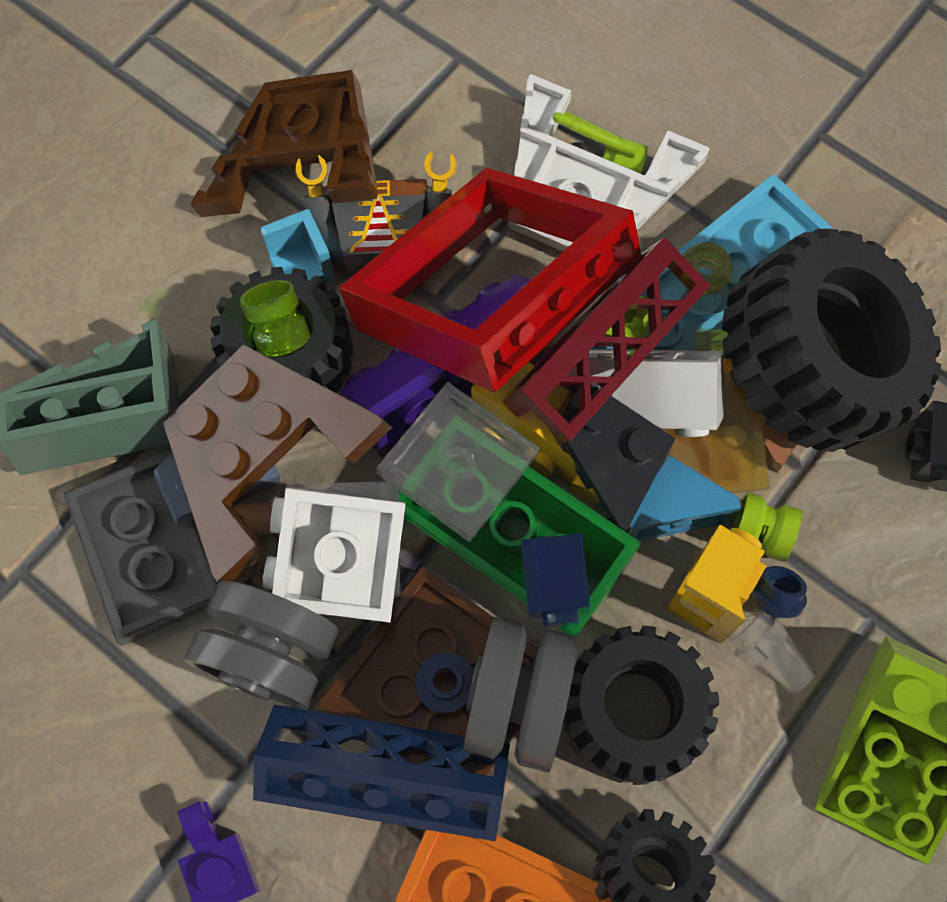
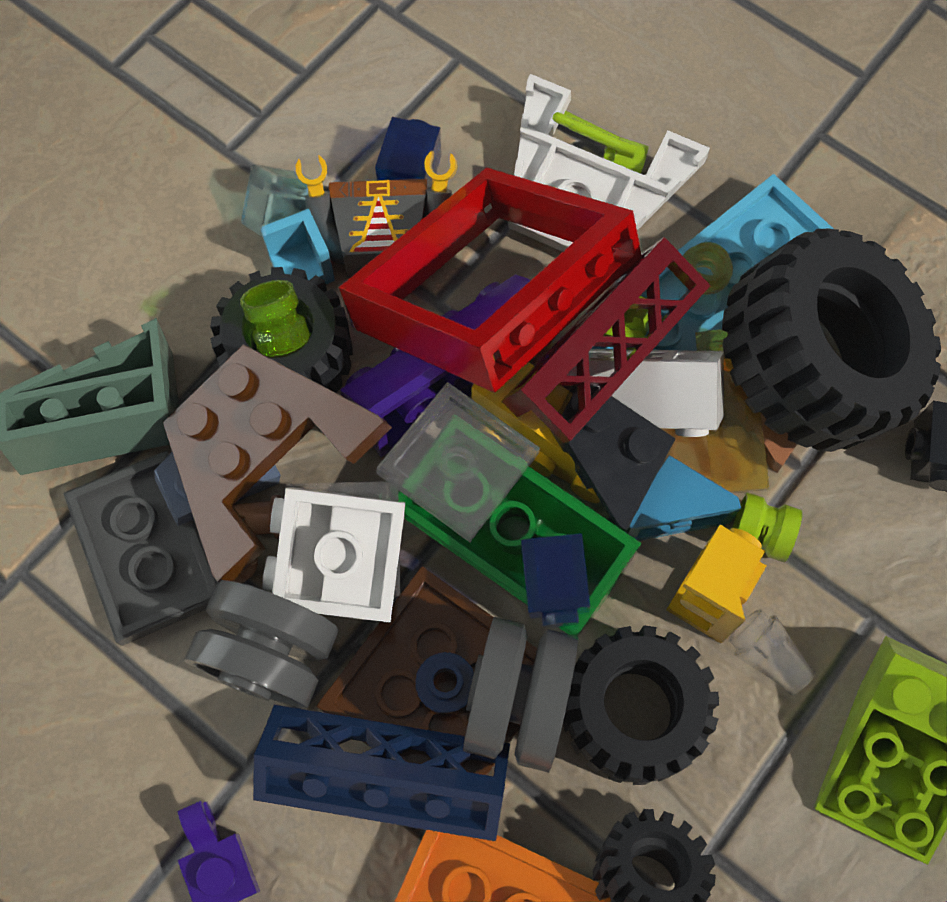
(272, 196): none -> clear light blue panel
(294, 122): reddish brown wing -> none
(406, 149): none -> clear blue brick
(780, 592): dark blue plate -> none

